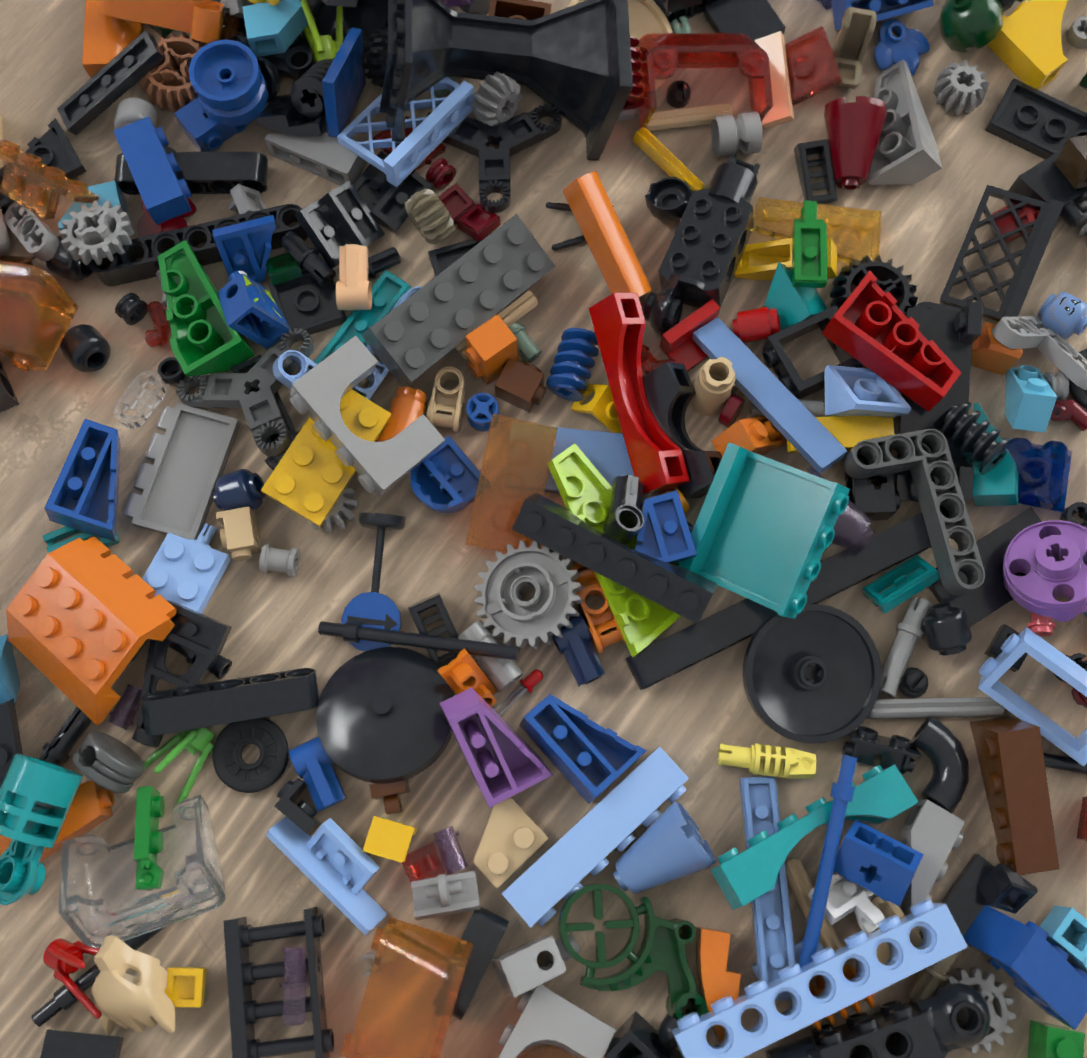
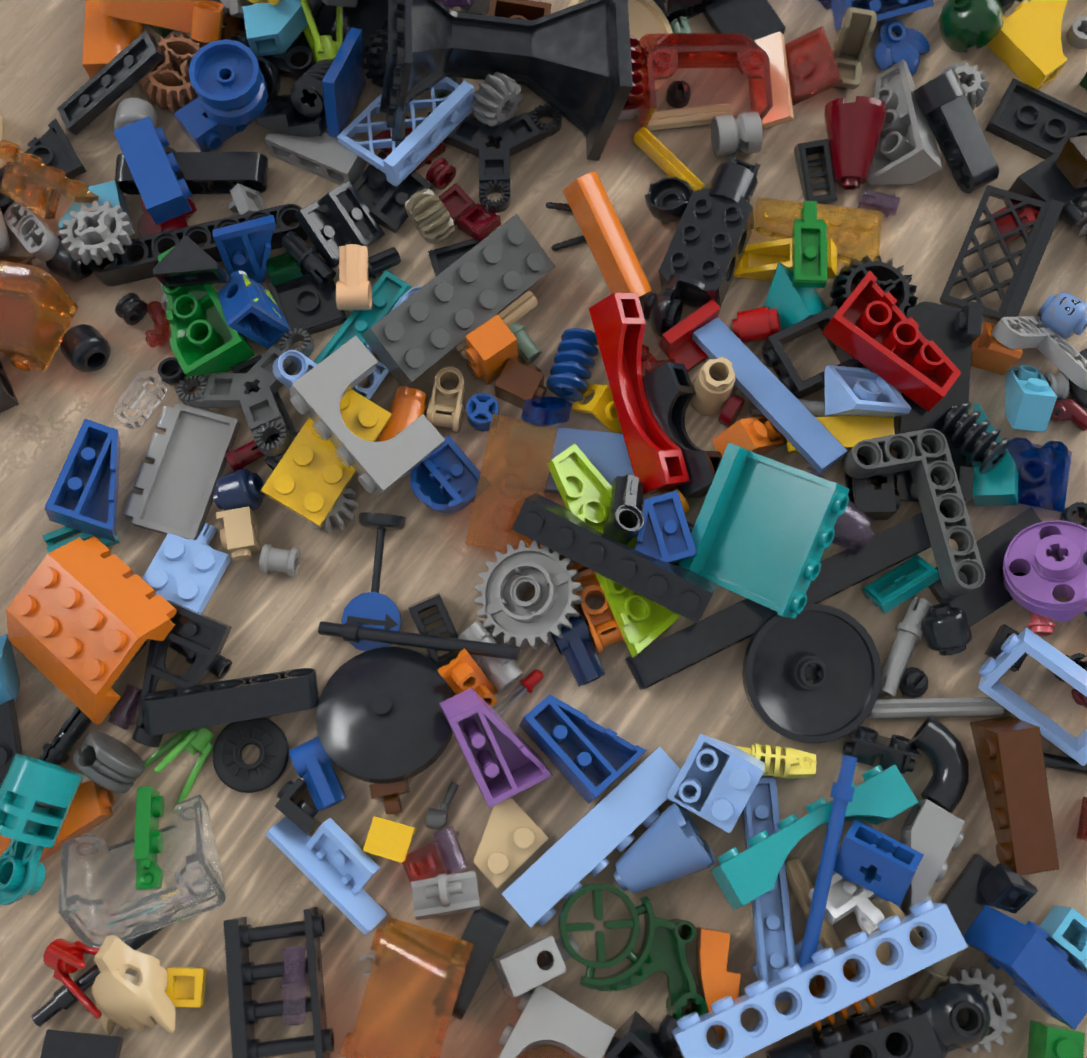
(188, 266): none -> black slope
(243, 455): none -> dark red pin
(437, 818): none -> dark grey hand
(546, 411): none -> clear blue beam
(716, 781): none -> light blue slope
(879, 201): none -> pin
(957, 131): none -> black beam

